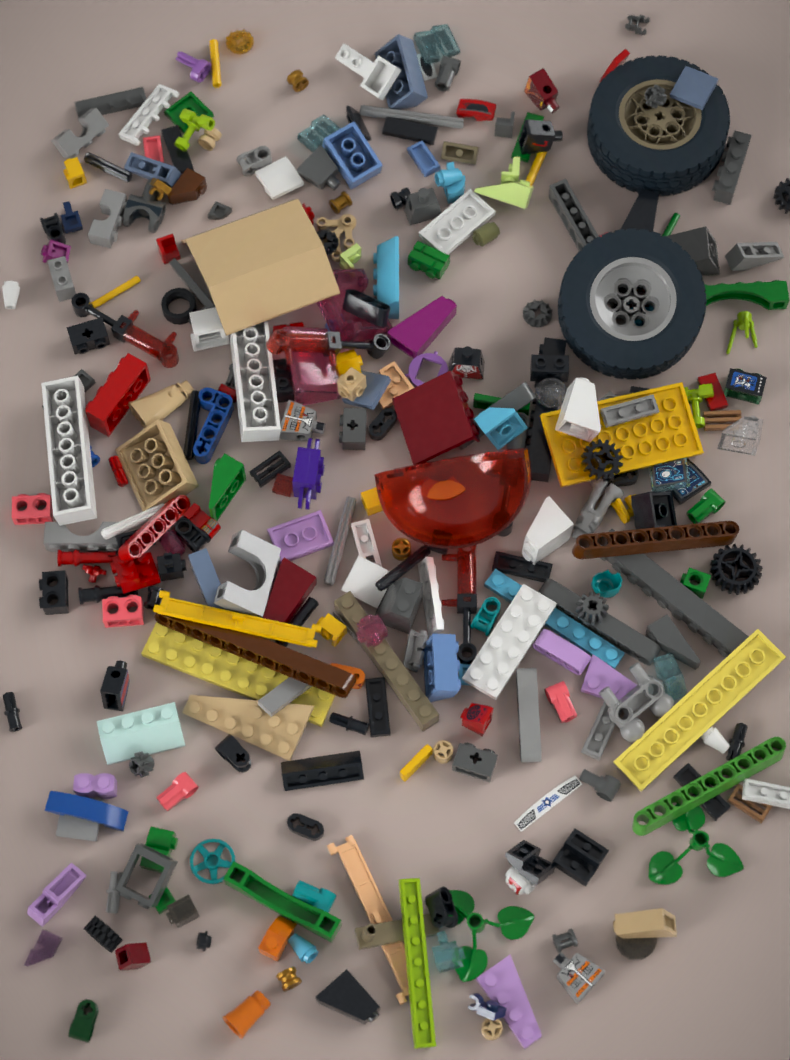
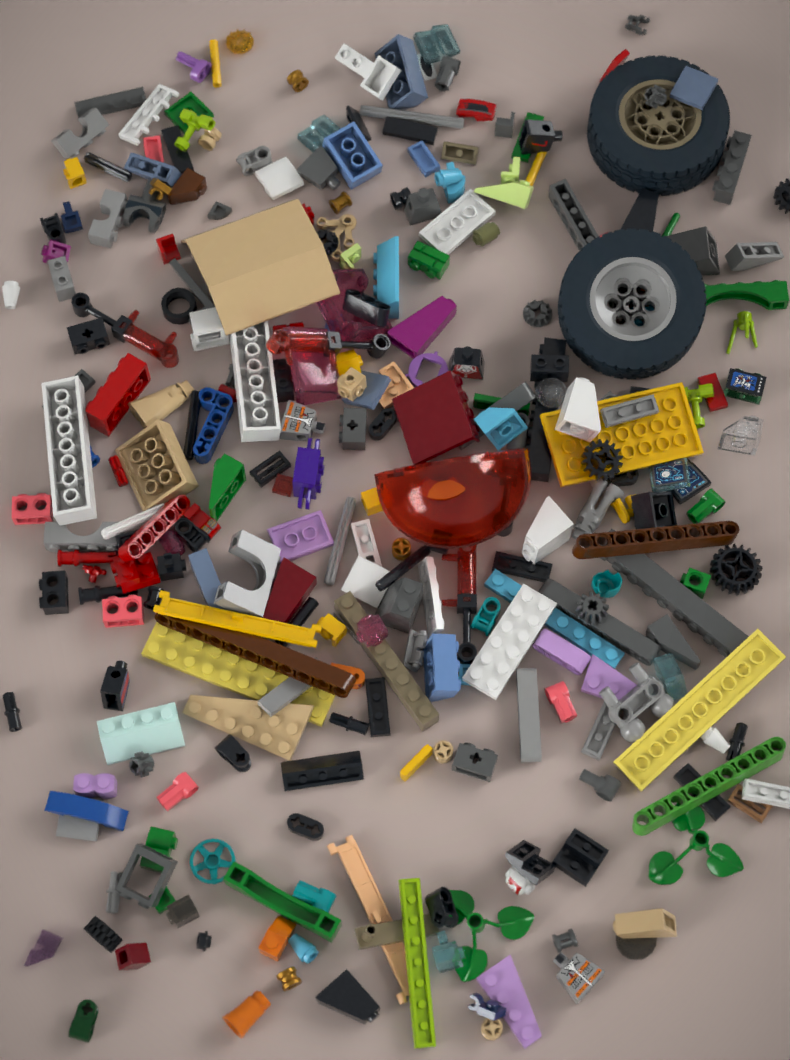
(56, 894): lavender slope -> none
(113, 293): yellow bar -> none
(477, 718): red slope -> none
(542, 91): dark red torso -> none
(547, 802): white sticker -> none
(728, 416): medium nougat tile -> none

